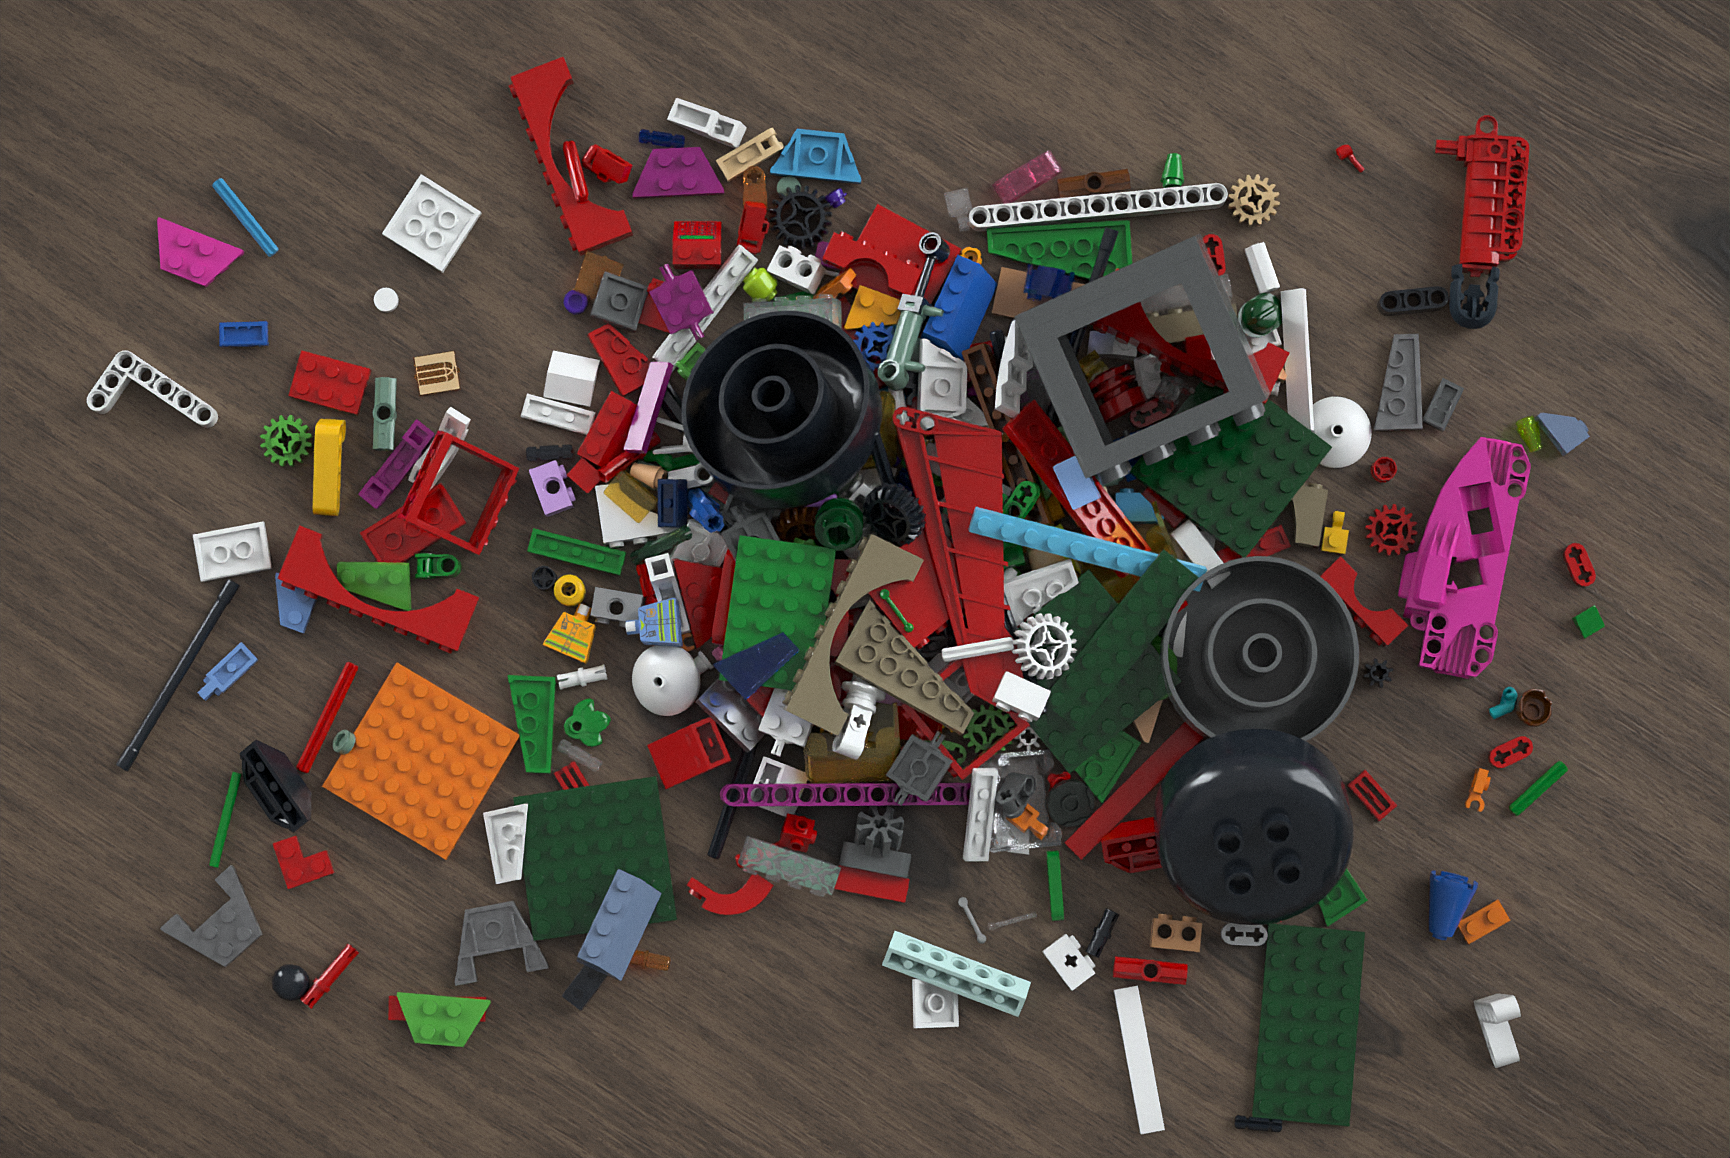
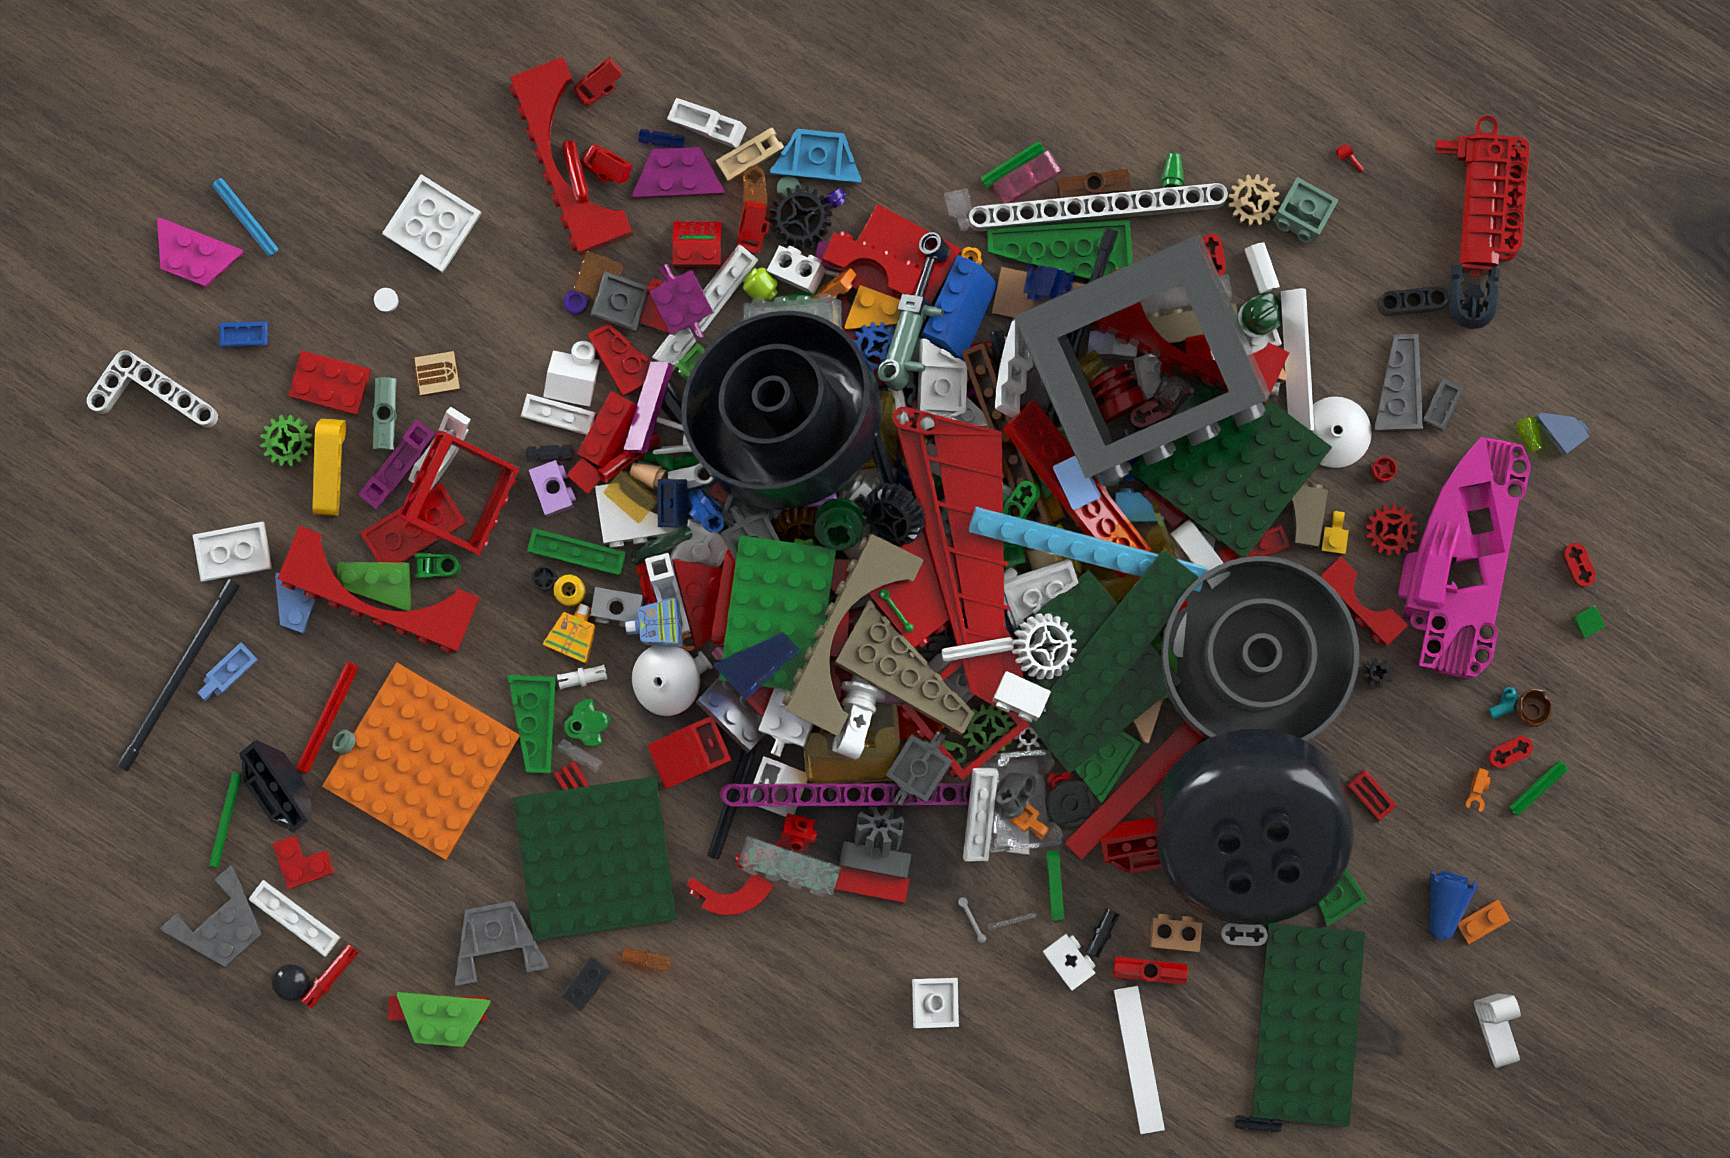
(294, 918): none -> white tile
(506, 841): white wing -> none
(583, 353): none -> white tile
(598, 81): none -> red piece
(619, 925): sand blue slope -> none
(956, 973): light aqua brick -> none
(1012, 164): none -> green axle
(1305, 211): none -> sand green plate

